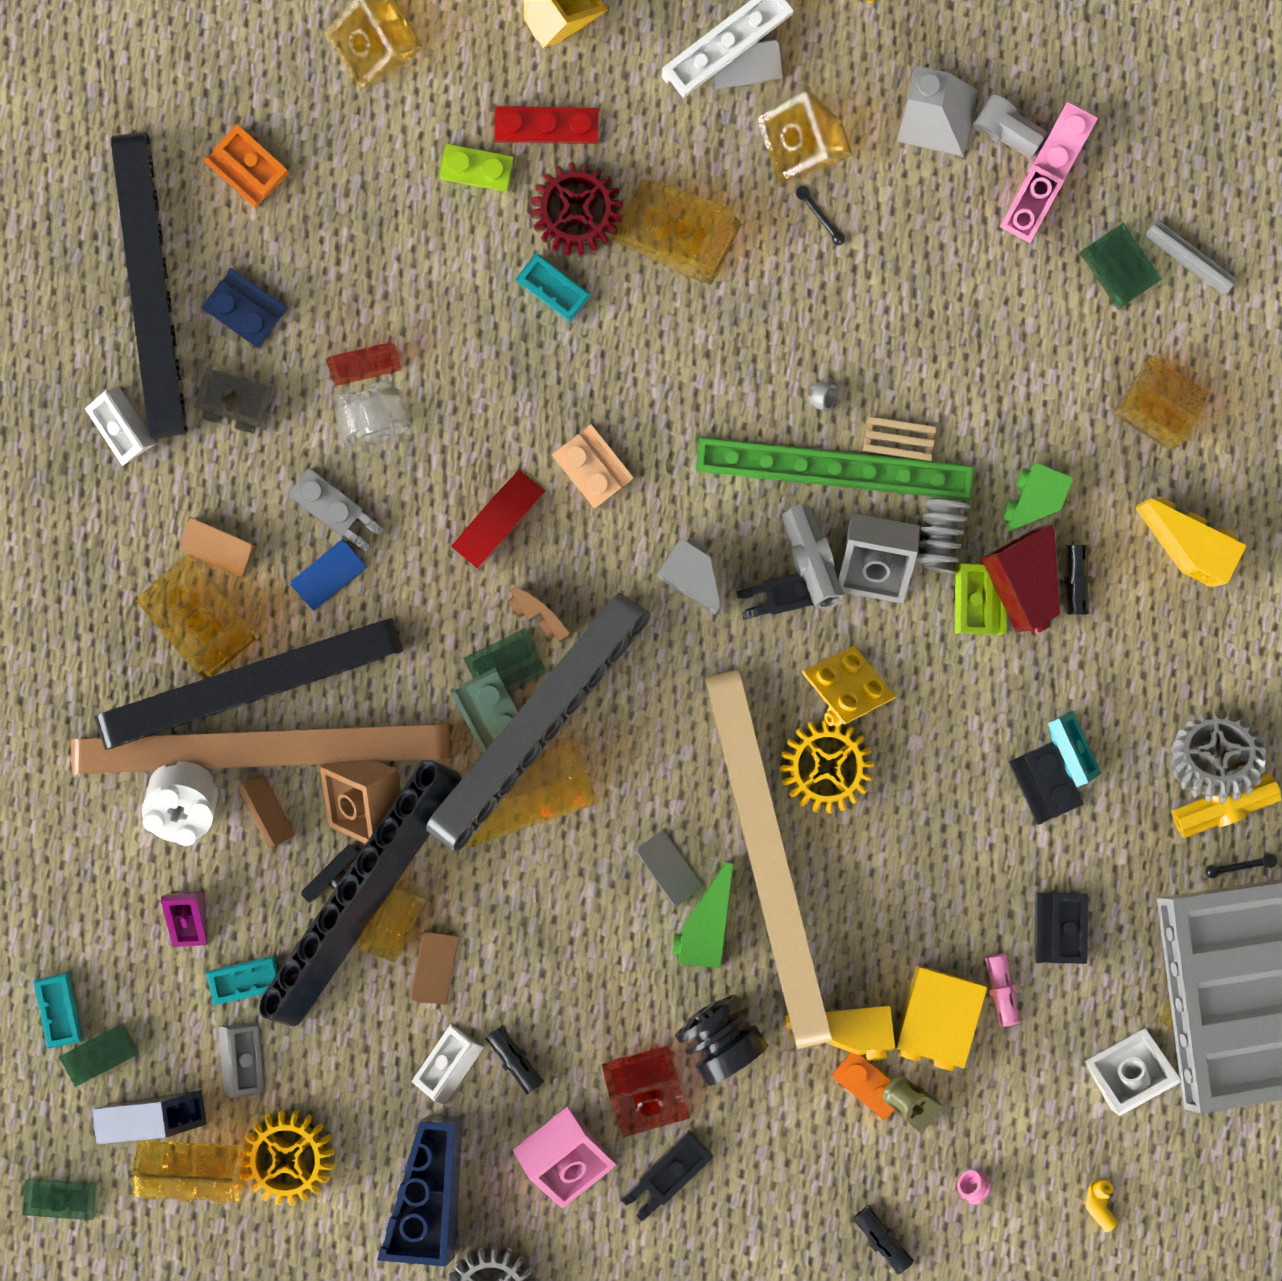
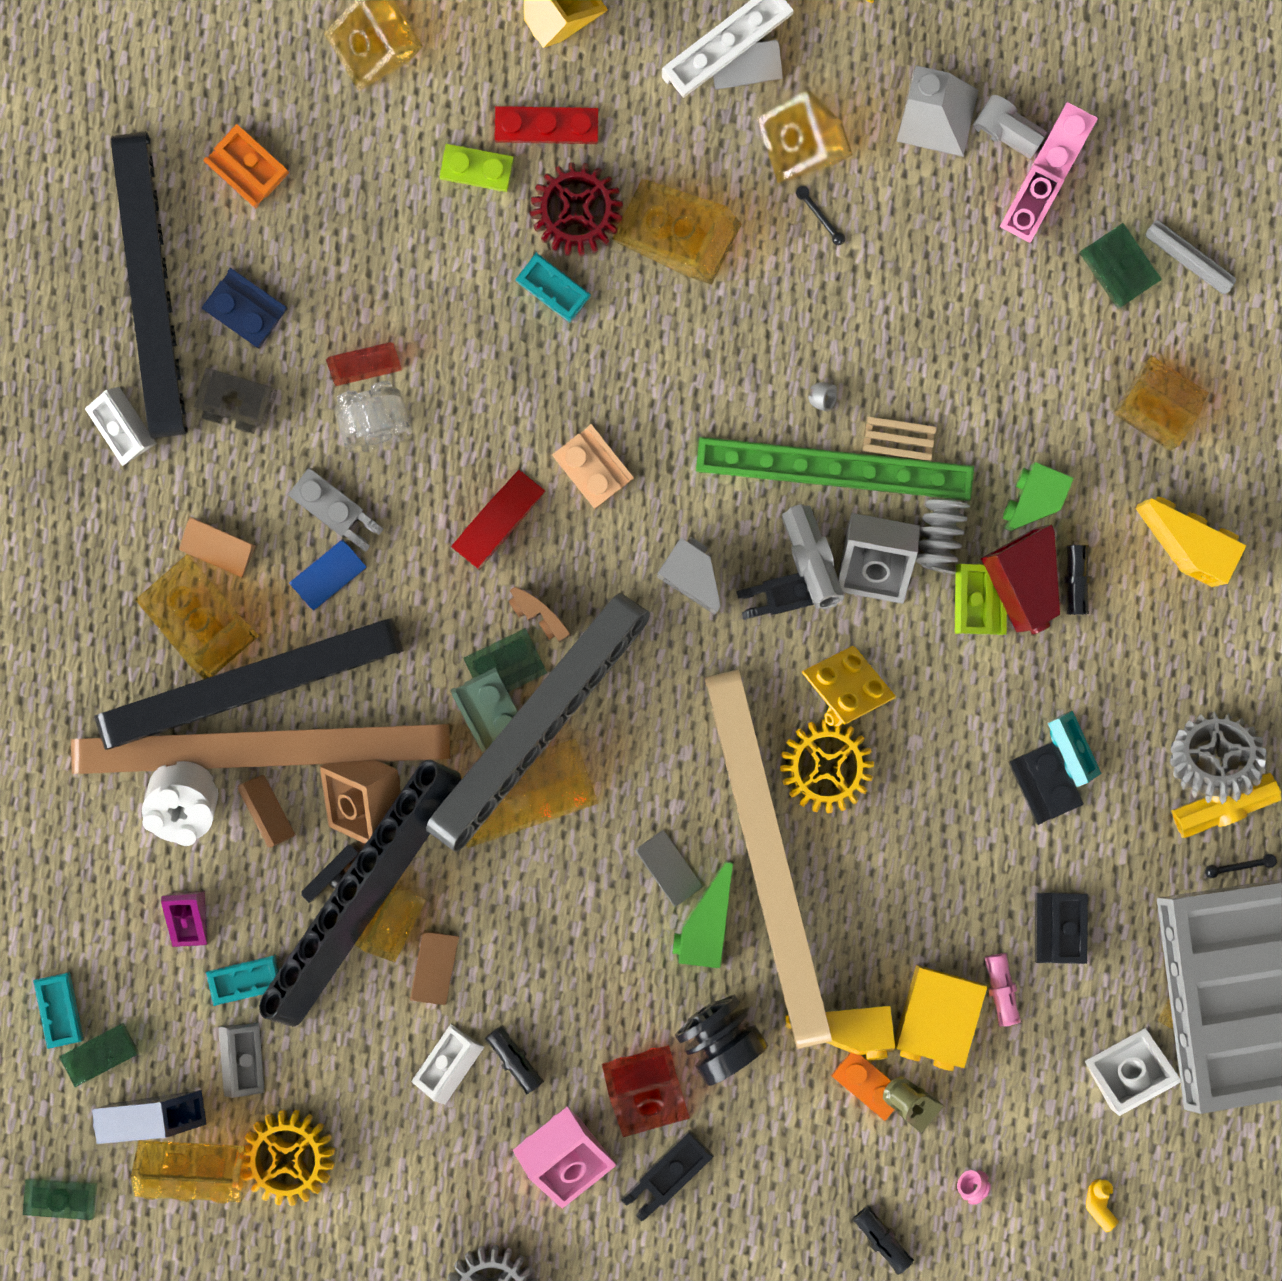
(427, 1199): dark blue wedge -> none

